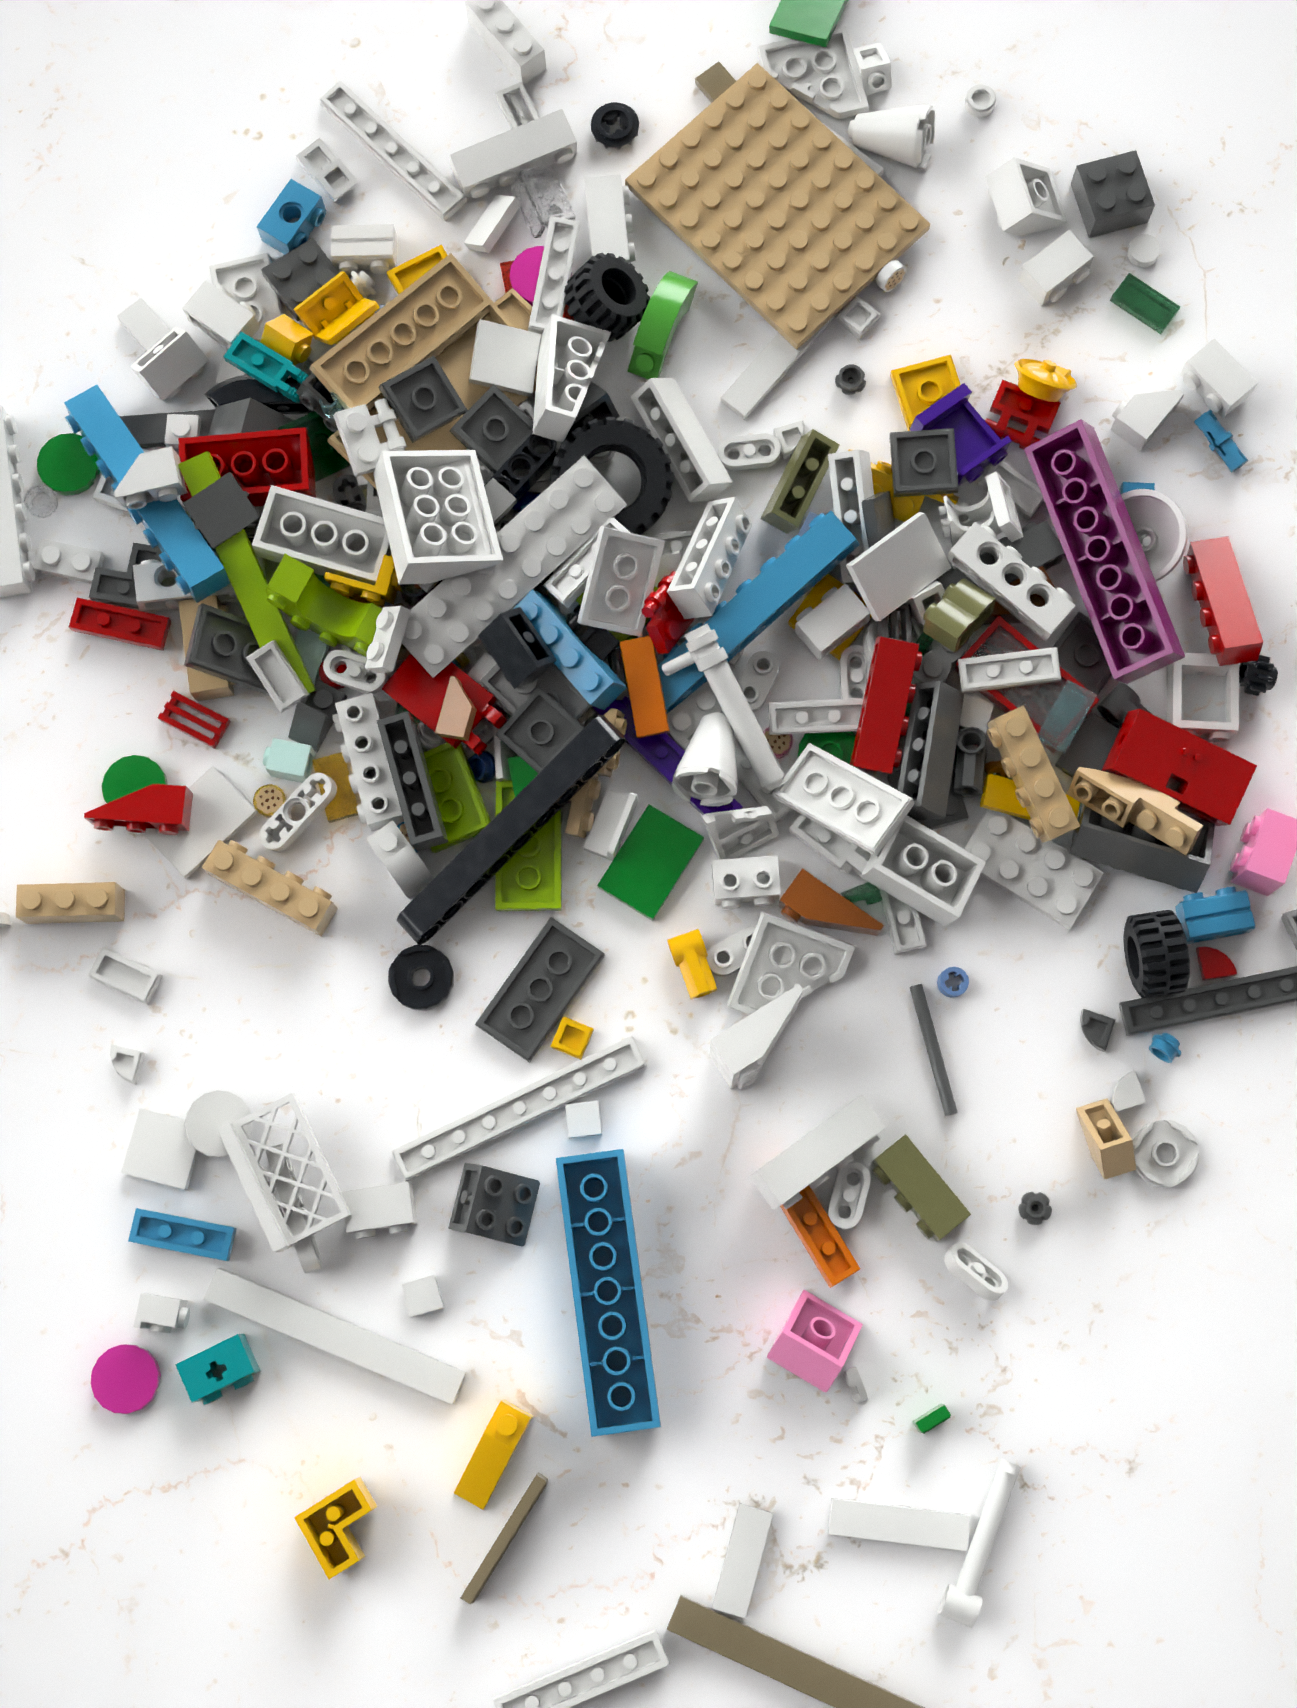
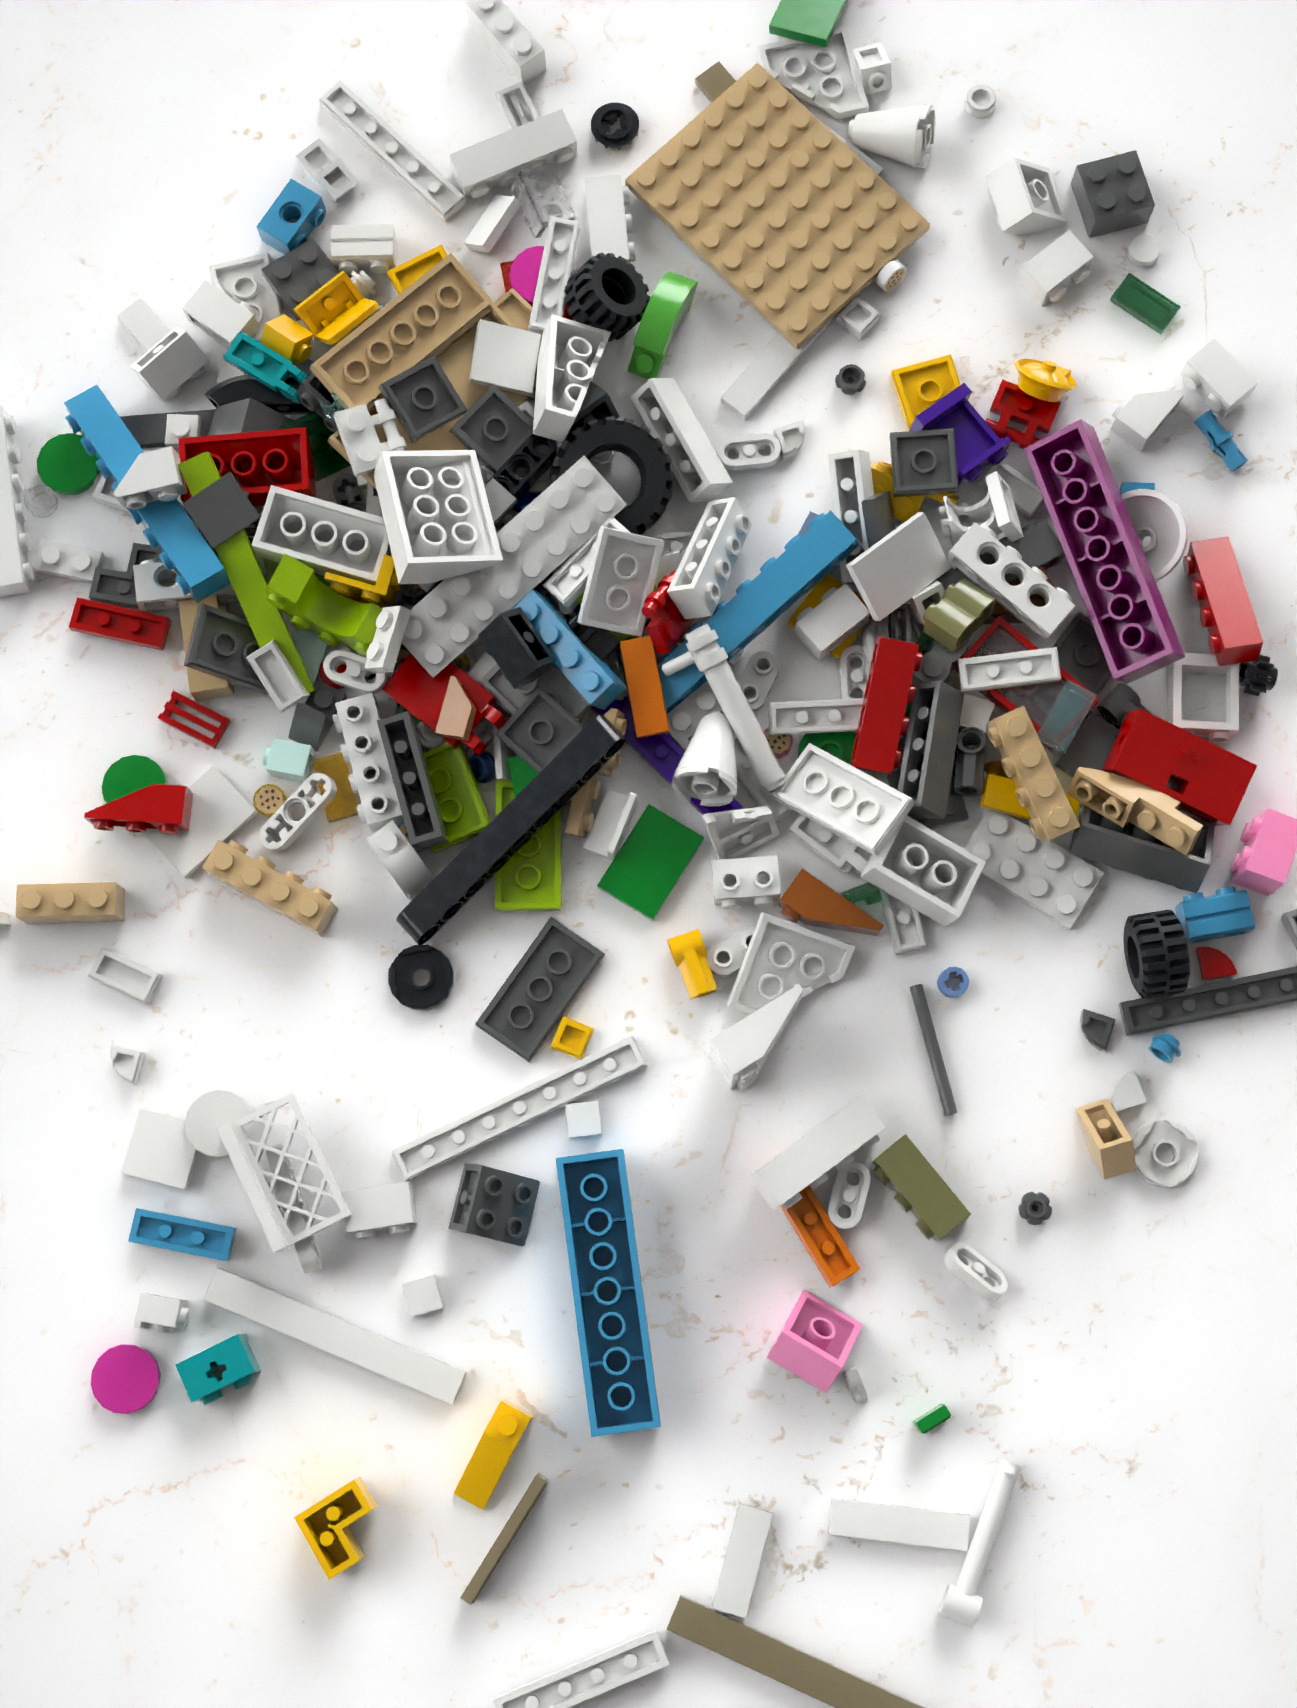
(799, 481): olive brick -> none

